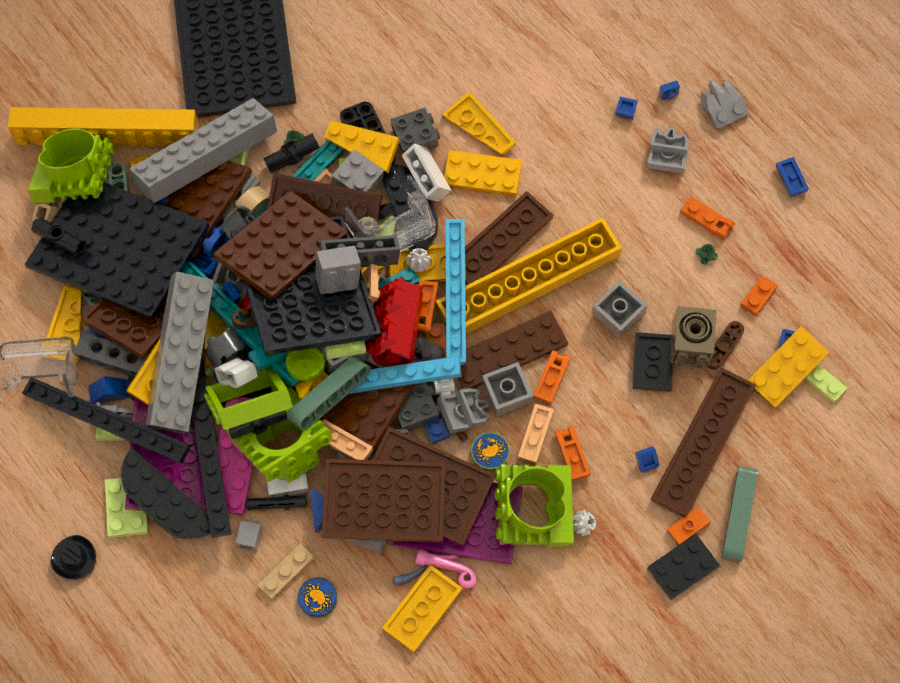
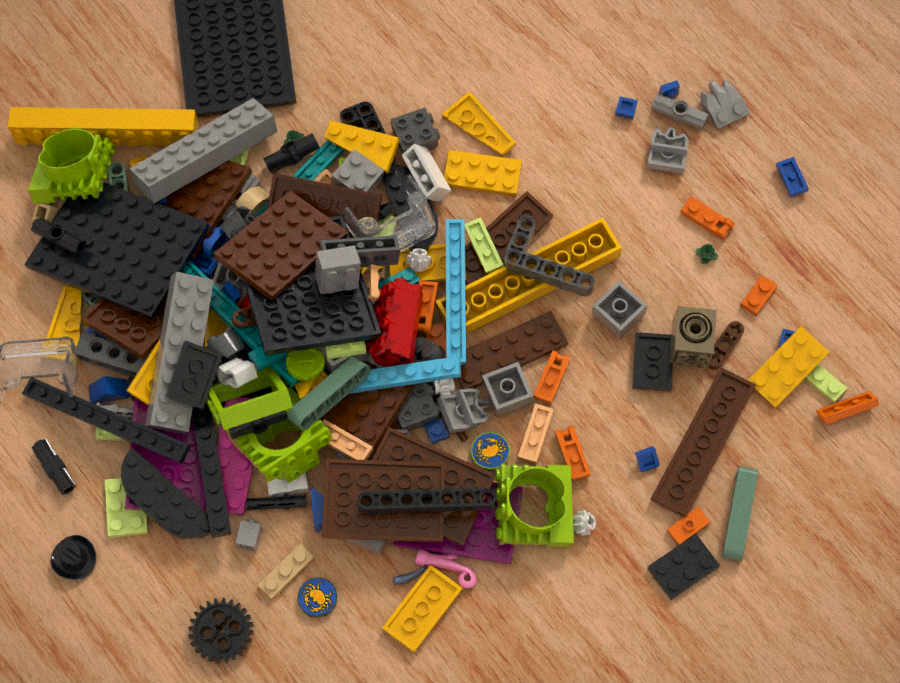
(53, 466): none -> black piece
(193, 375): none -> black plate
(236, 640): none -> black gear
(417, 496): none -> black beam
(483, 246): none -> yellowish green plate
(542, 265): none -> dark grey beam
(669, 107): none -> light grey piece
(847, 408): none -> orange plate

